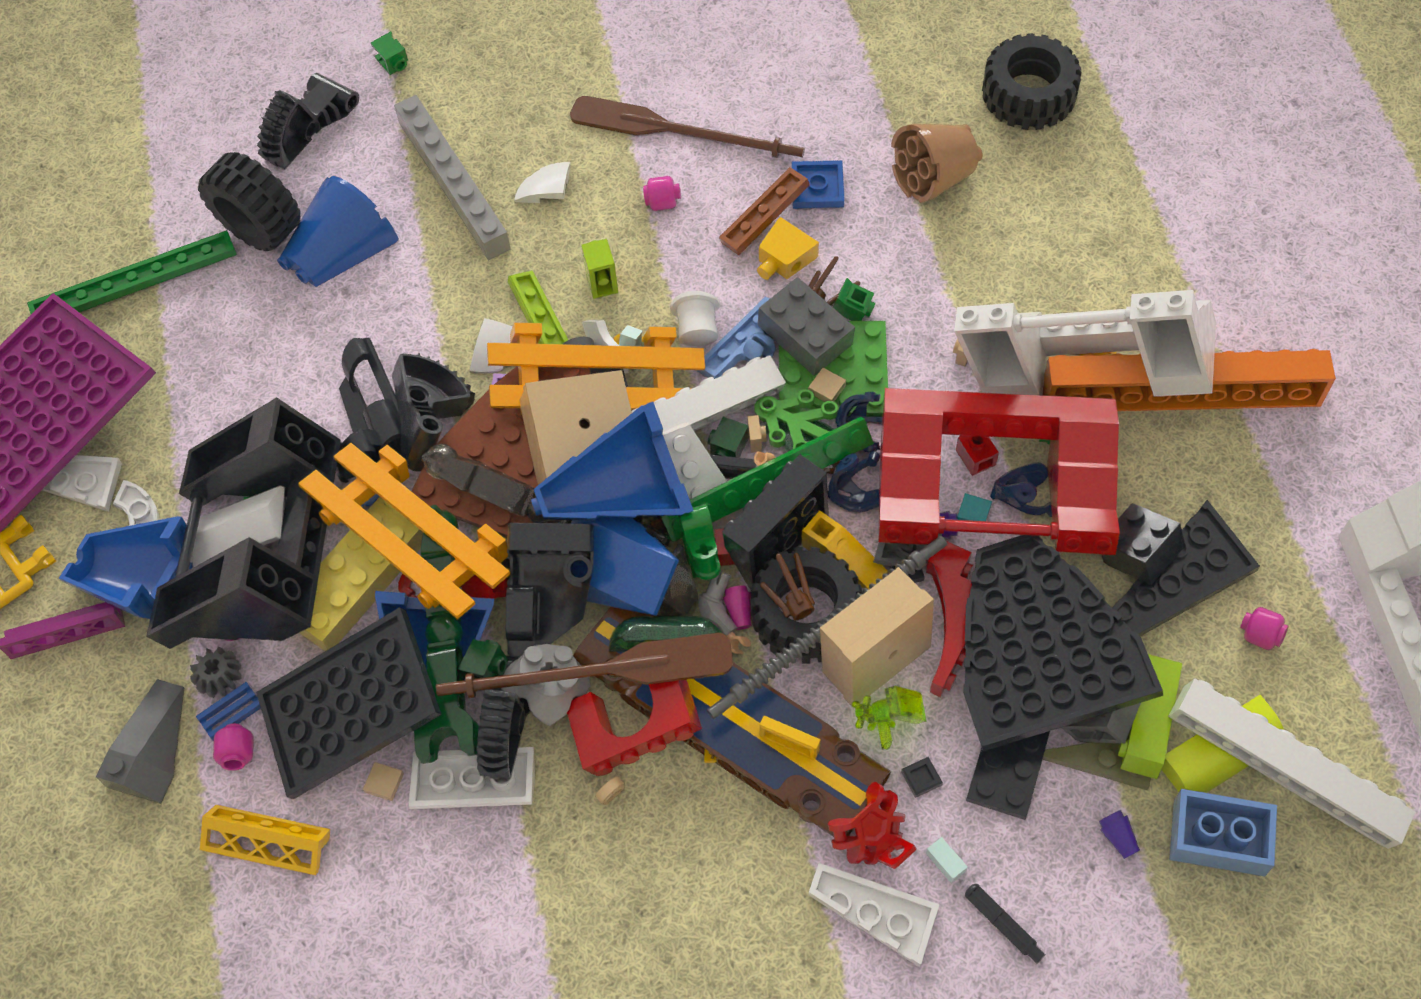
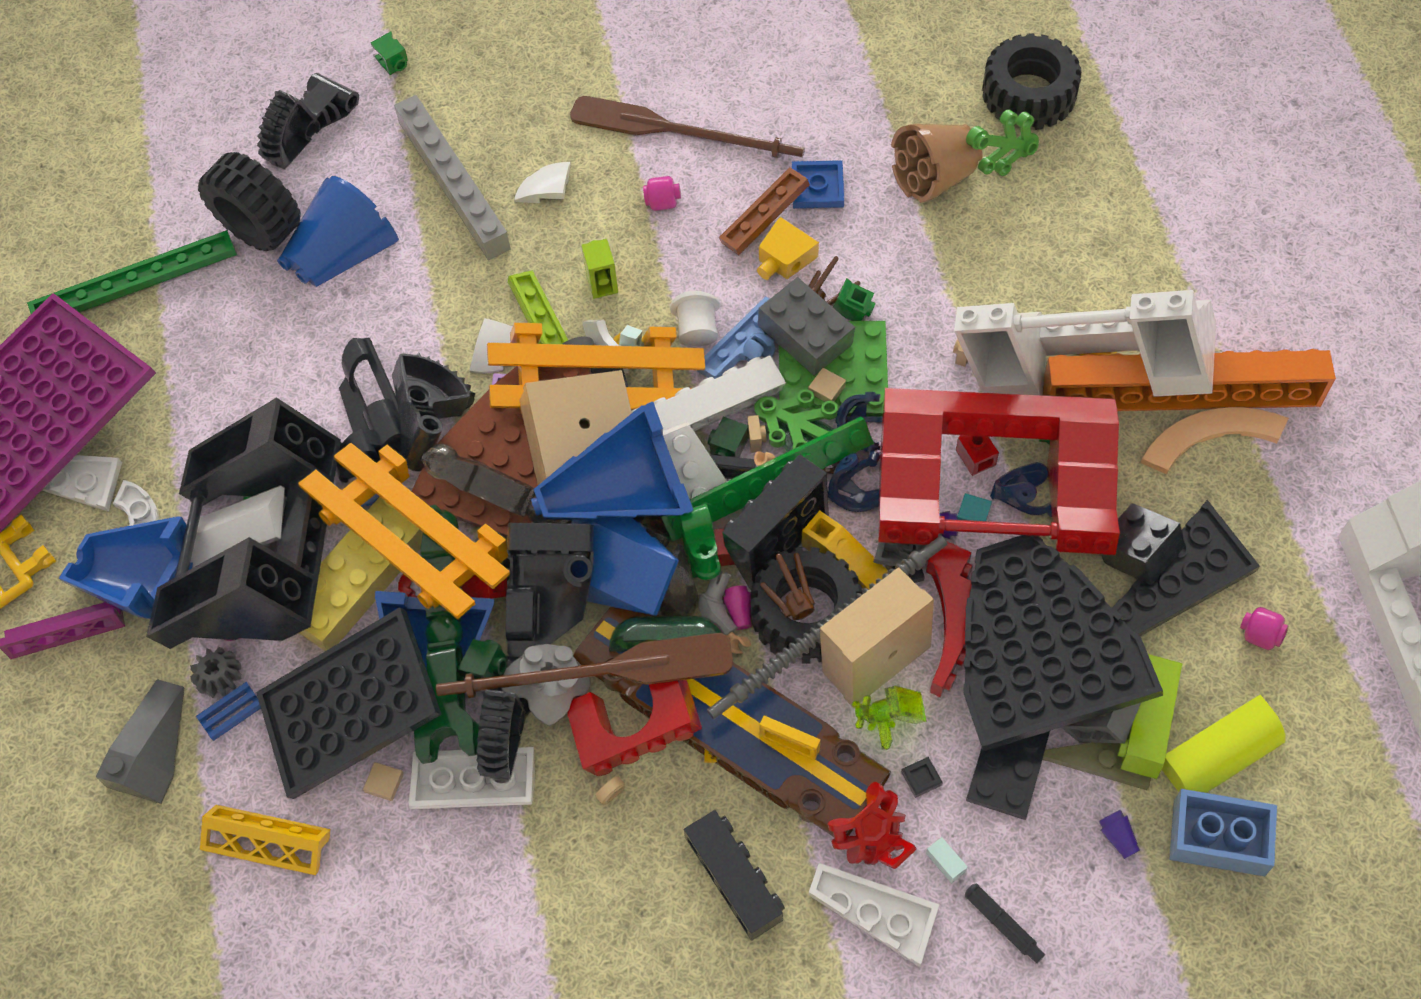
(233, 747): dark pink head -> none
(734, 875): none -> black brick
(1024, 145): none -> bright green plant
(1211, 425): none -> light nougat tile
(1292, 764): white brick -> none

